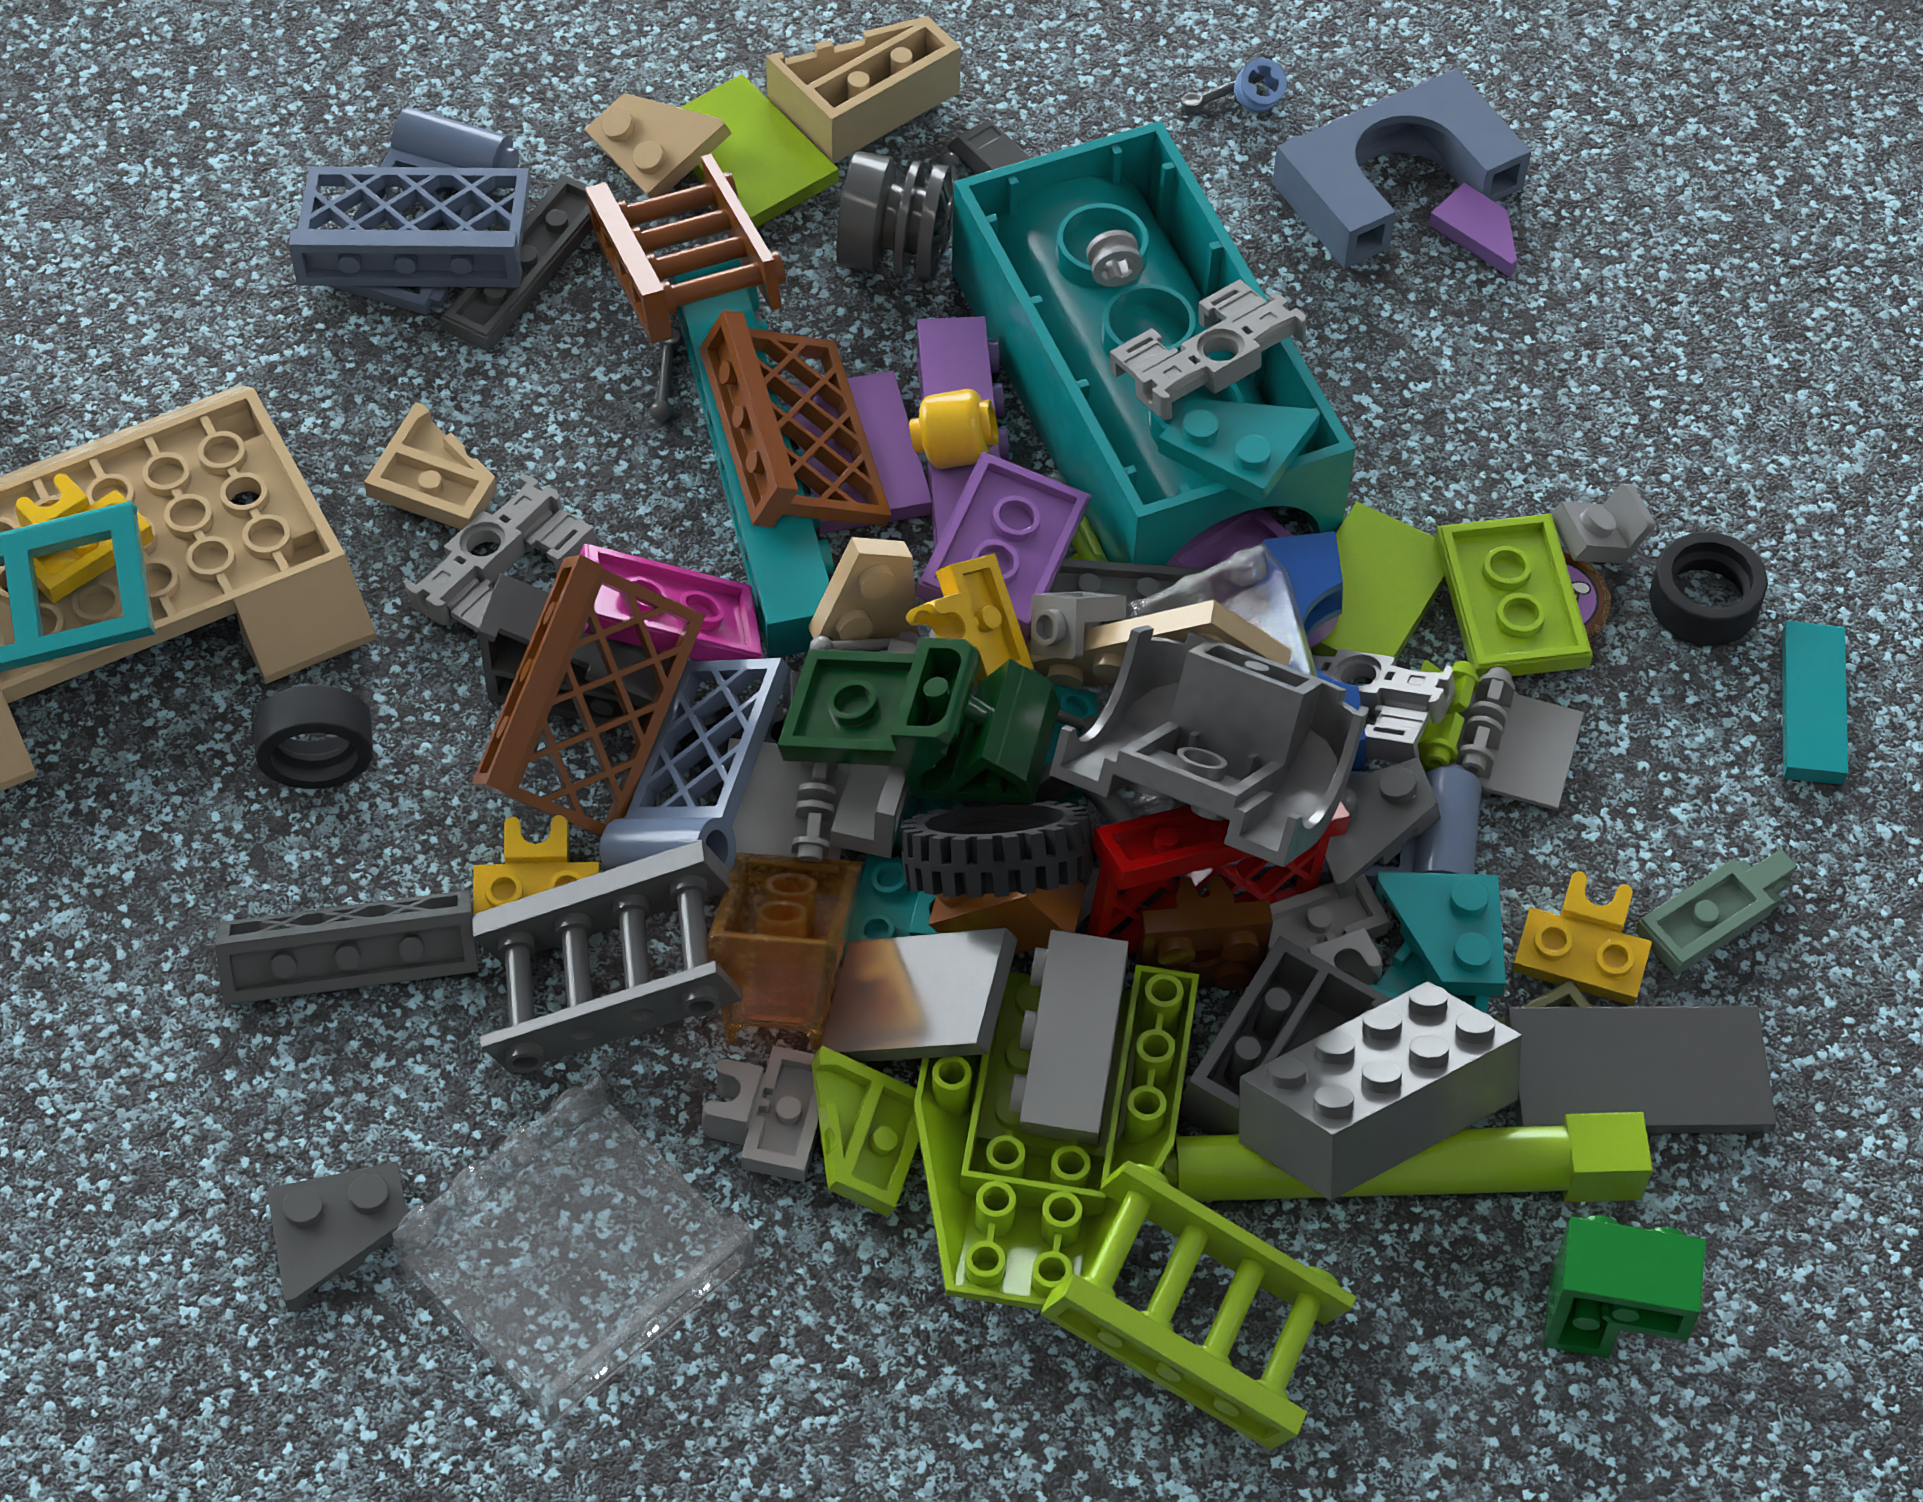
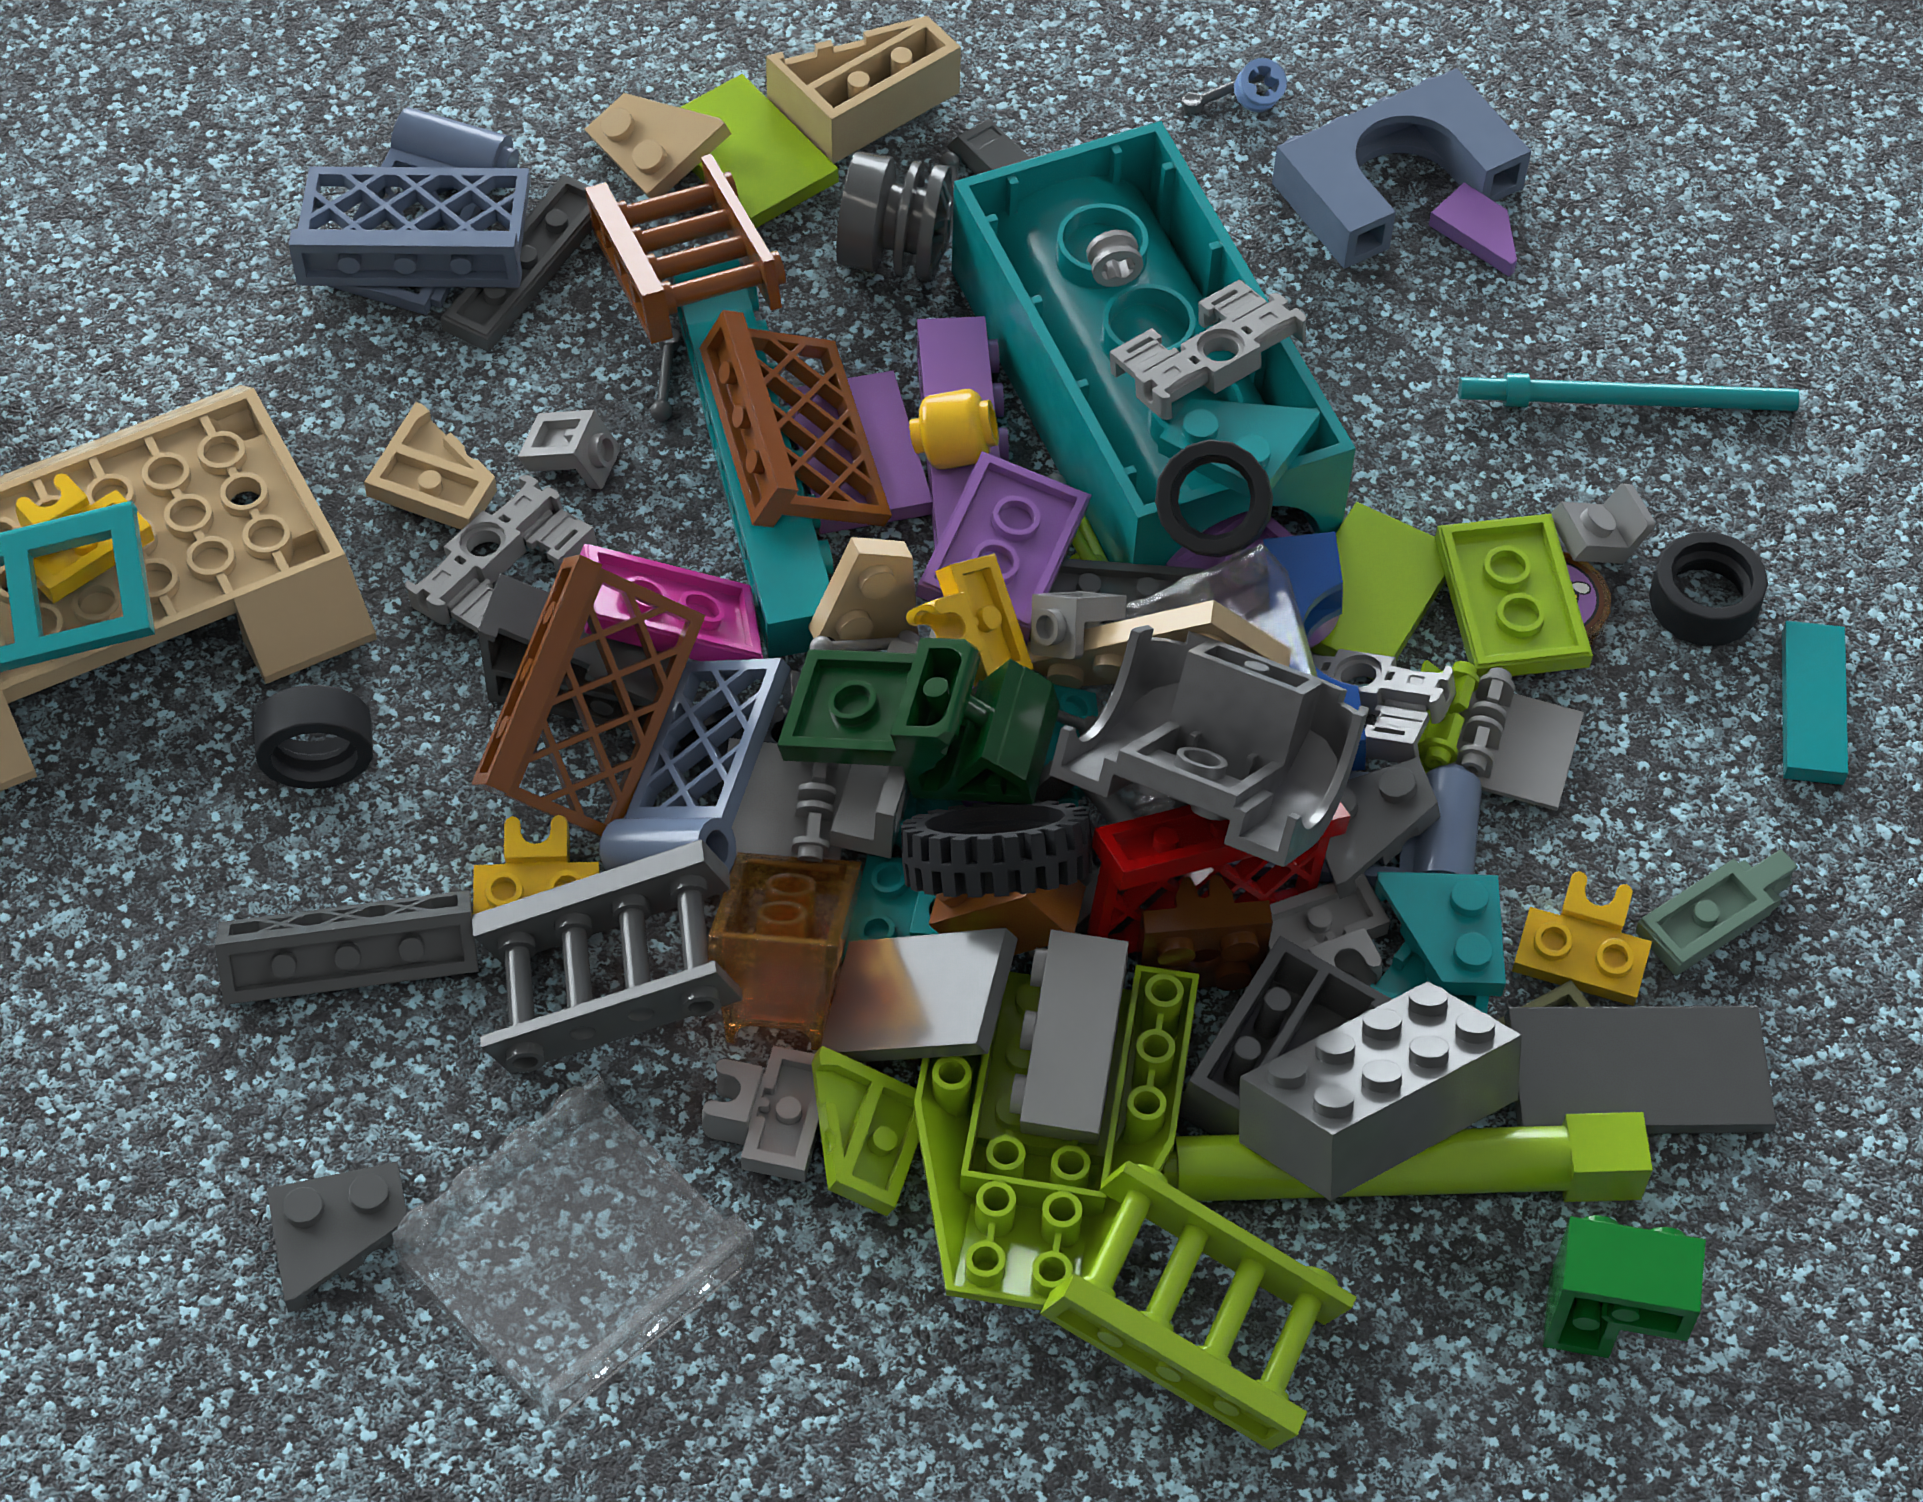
(571, 442): none -> light grey bracket
(1173, 477): none -> black tyre
(1519, 390): none -> teal bar

